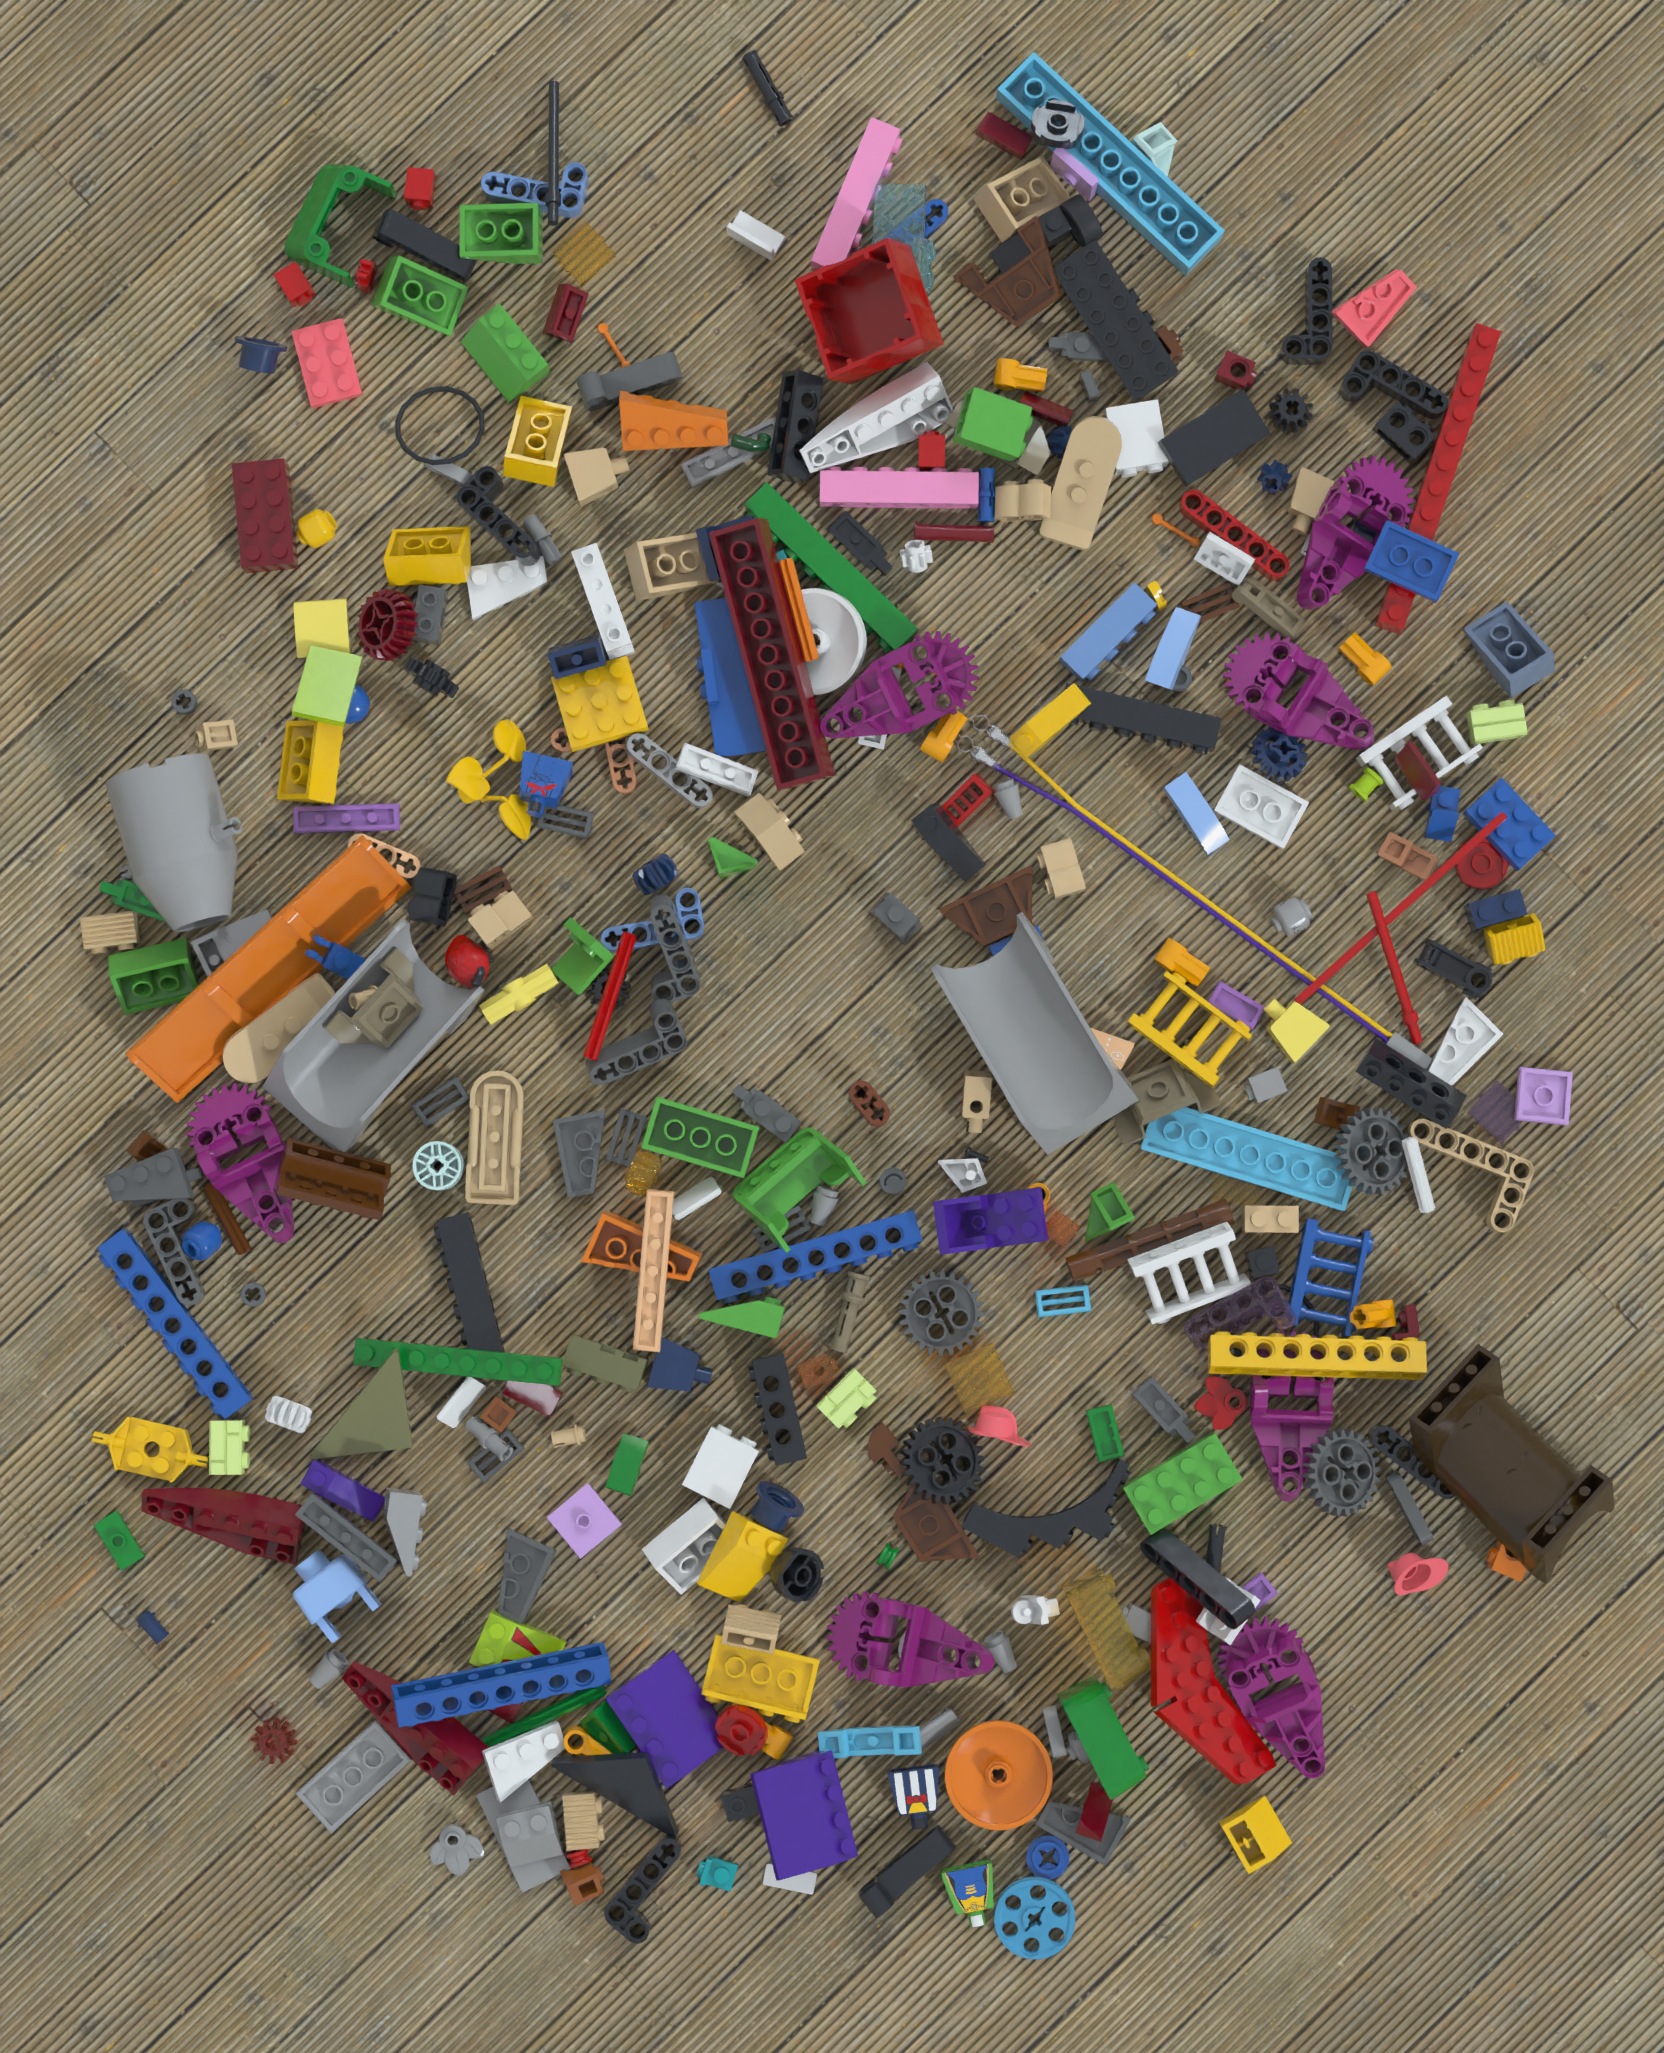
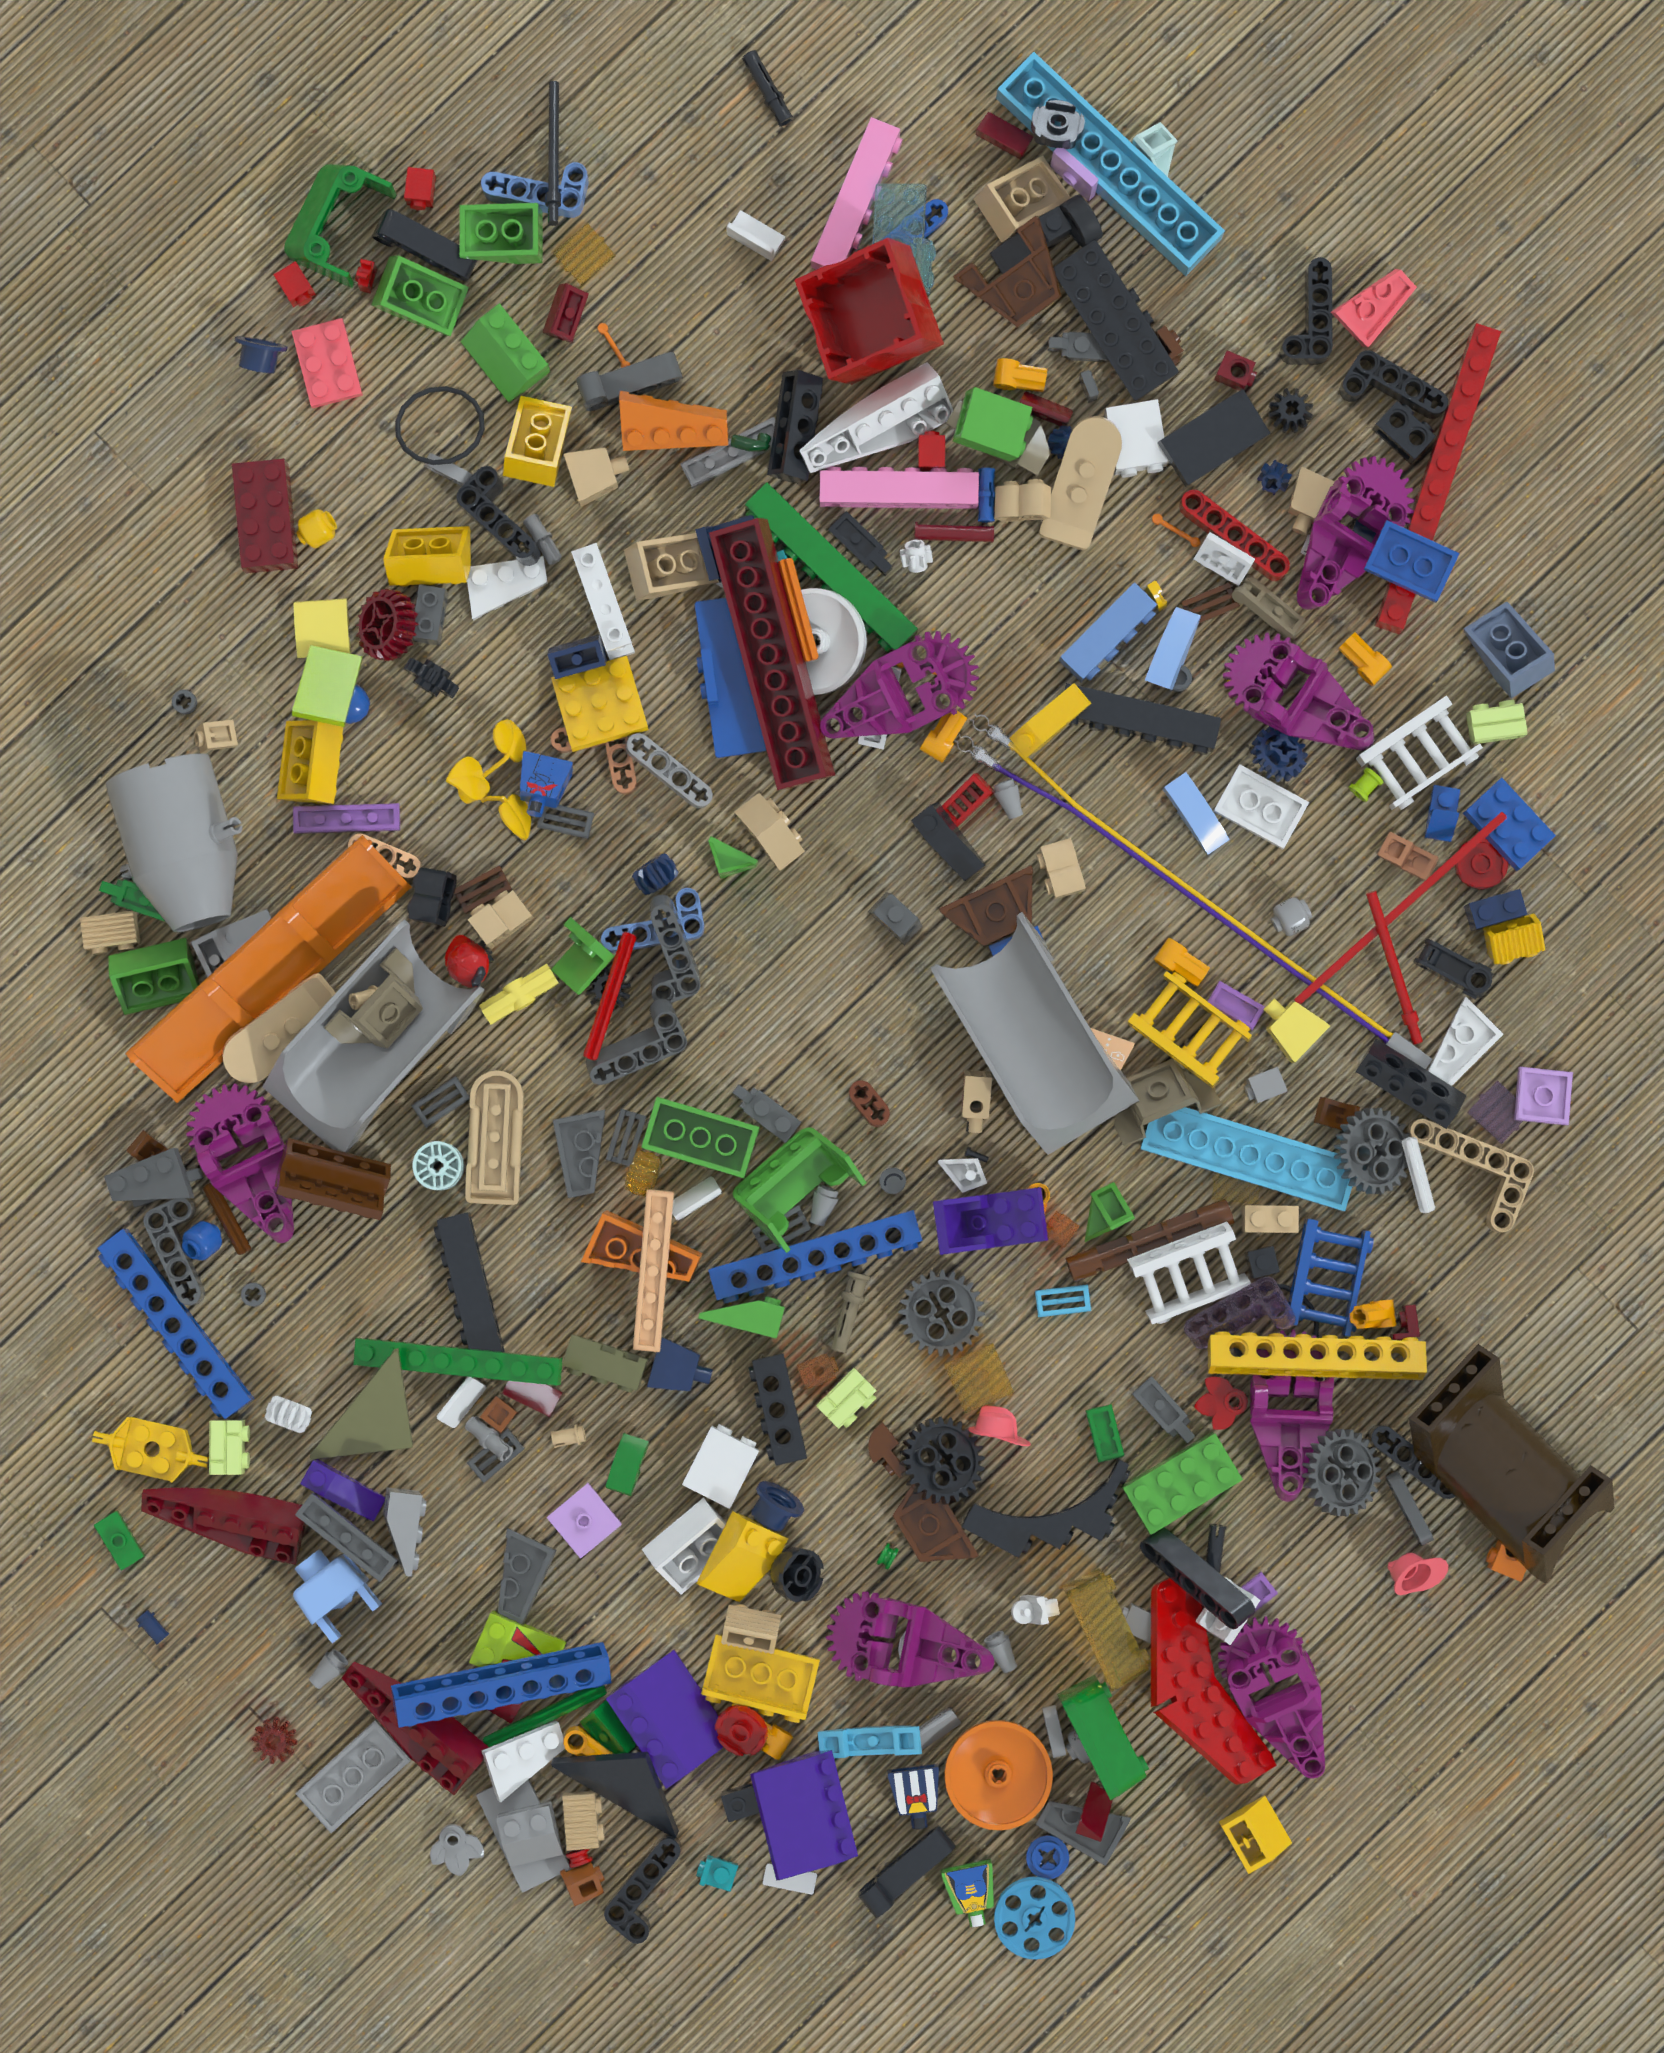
(336, 958): blue hinge -> none
(716, 769): white tile -> none
(1417, 771): dark red slope -> none

